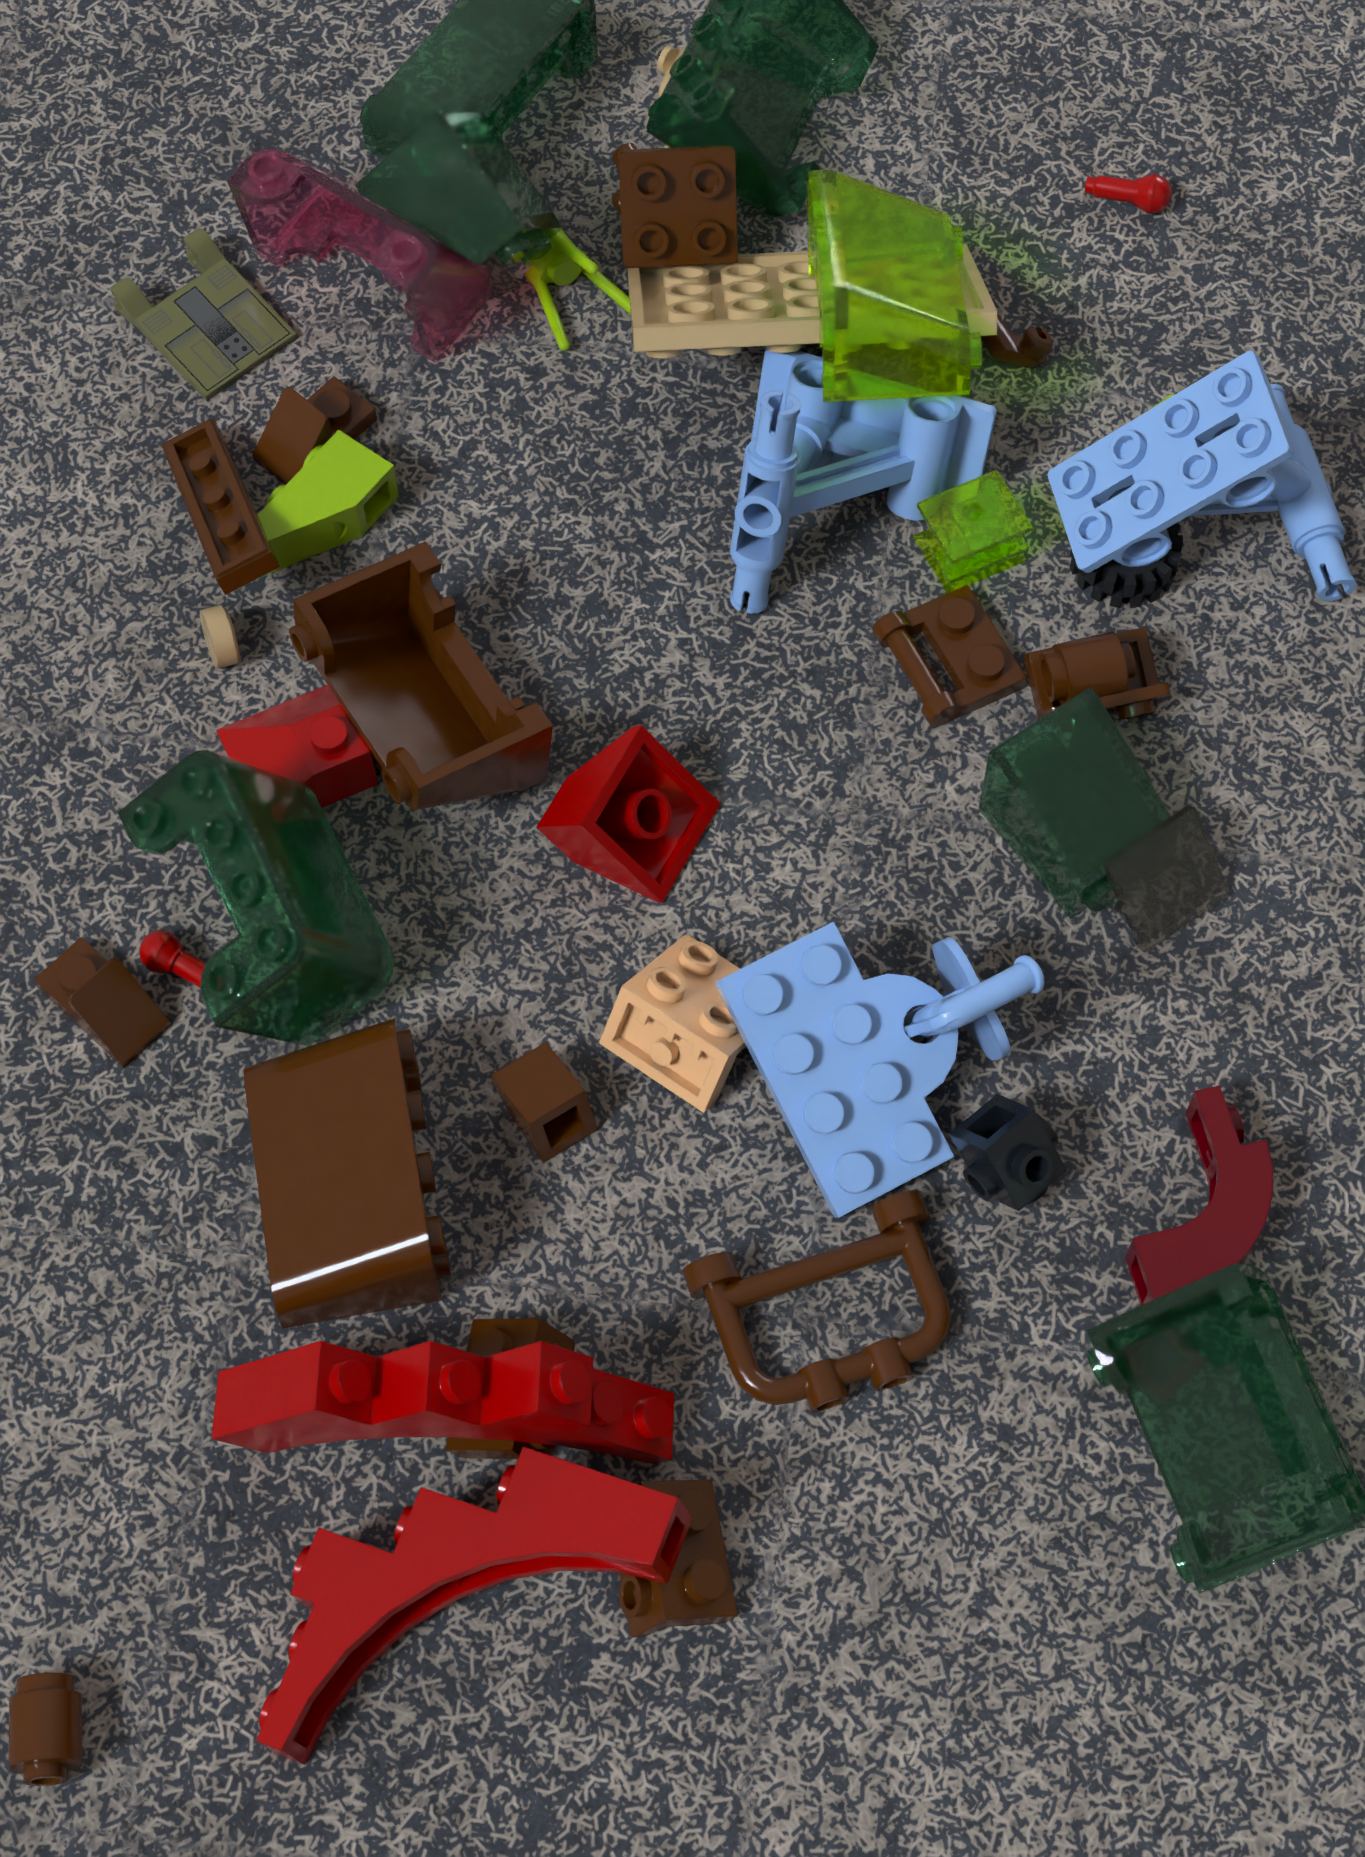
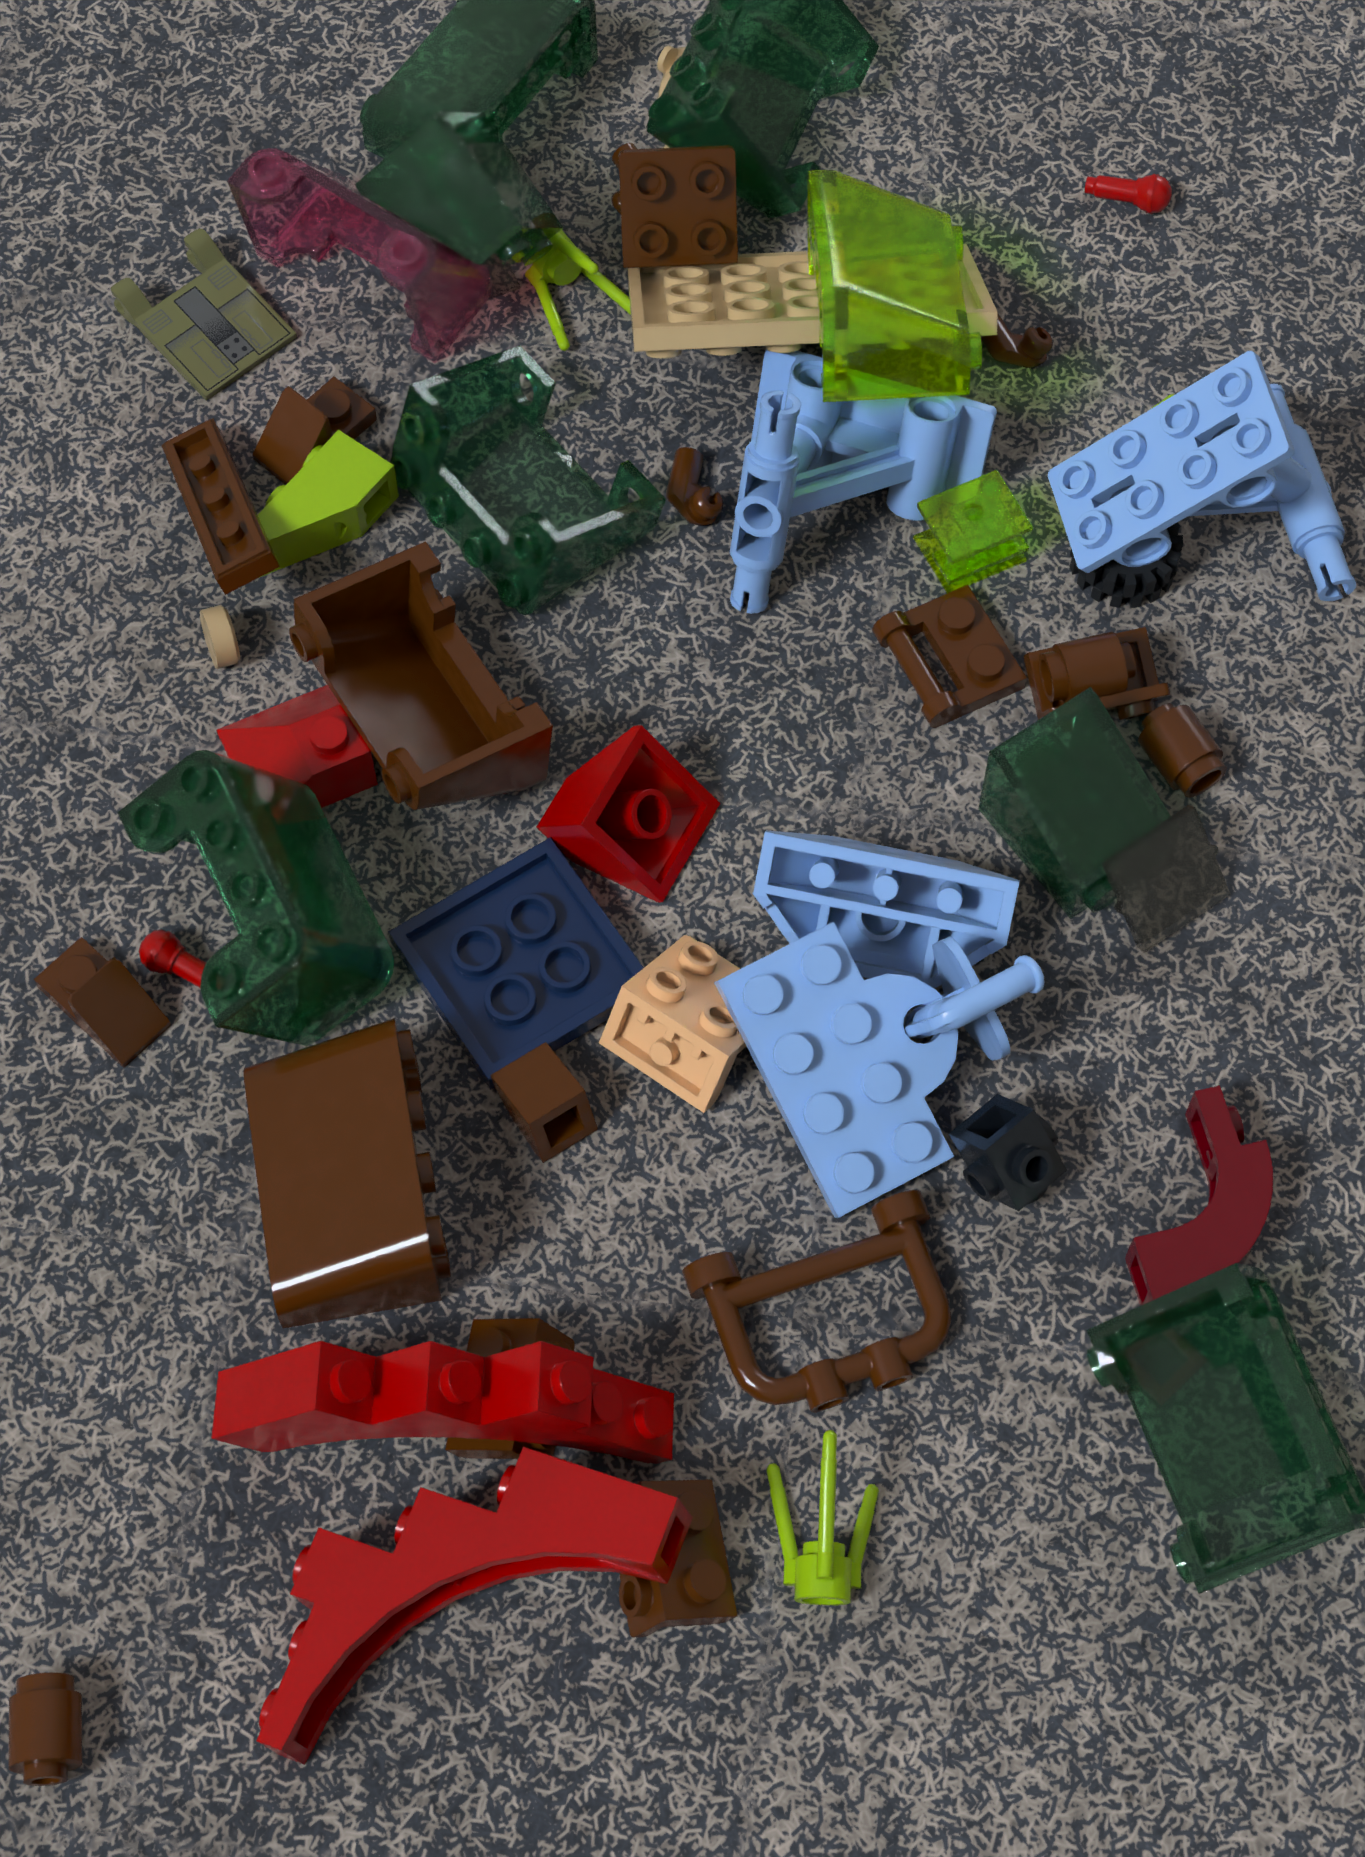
(506, 487): none -> clear green windscreen
(517, 959): none -> dark blue plate
(686, 494): none -> reddish brown arm
(822, 1571): none -> lime plant
(883, 901): none -> light blue wedge
(1182, 749): none -> reddish brown brick

